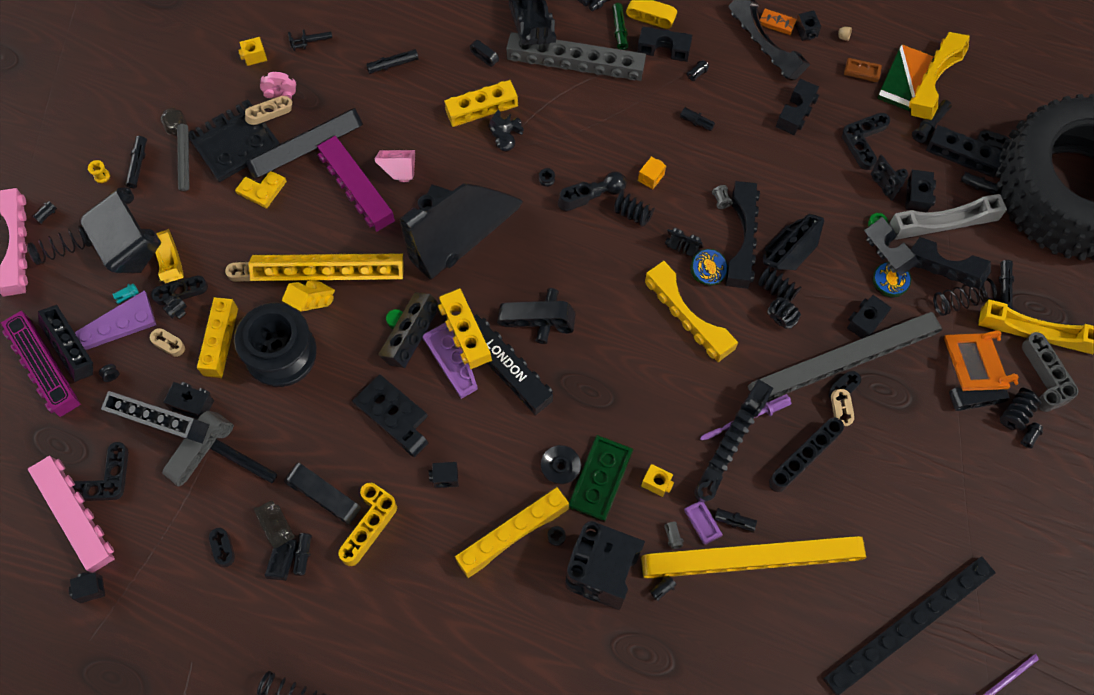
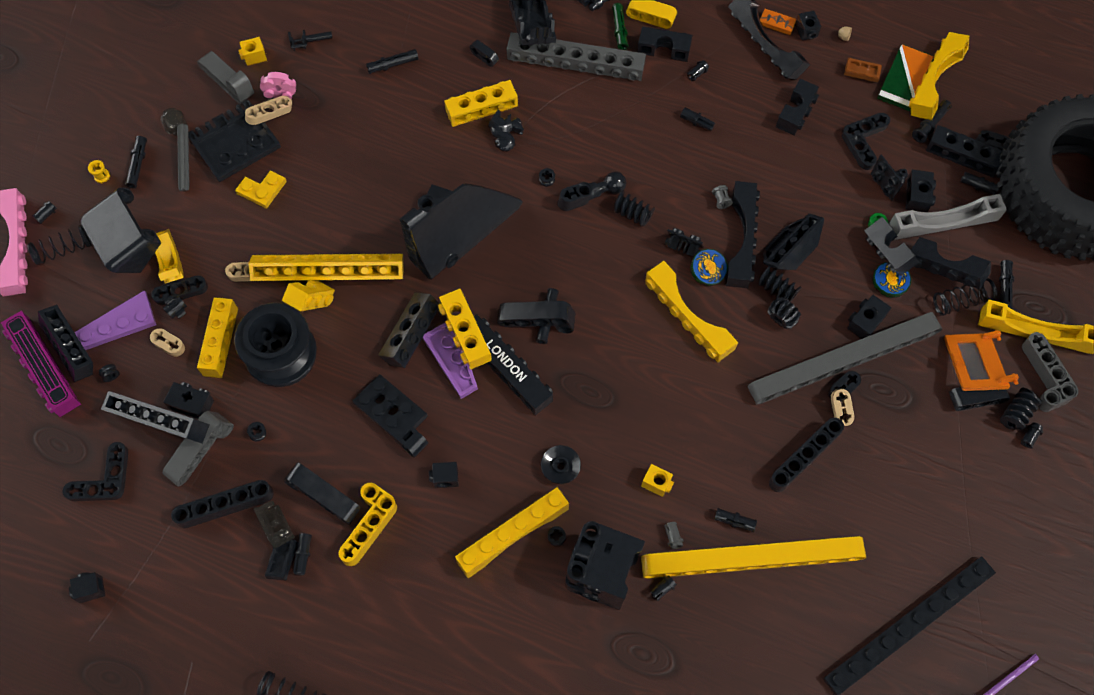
(71, 513): bright pink brick -> none
(125, 293): teal pin -> none
(212, 503): none -> black beam
(217, 548): black beam -> none
(234, 83): none -> dark grey beam
(244, 461): black axle -> none
(254, 426): none -> black bush
(303, 143): black beam -> none
(355, 183): magenta brick -> none
(393, 317): green tile -> none
(397, 163): bright pink slope -> none
(600, 478): dark green tile -> none
(652, 172): light orange brick -> none
(703, 522): medium lavender tile -> none
(733, 437): black piece -> none
(769, 408): medium lavender piece -> none

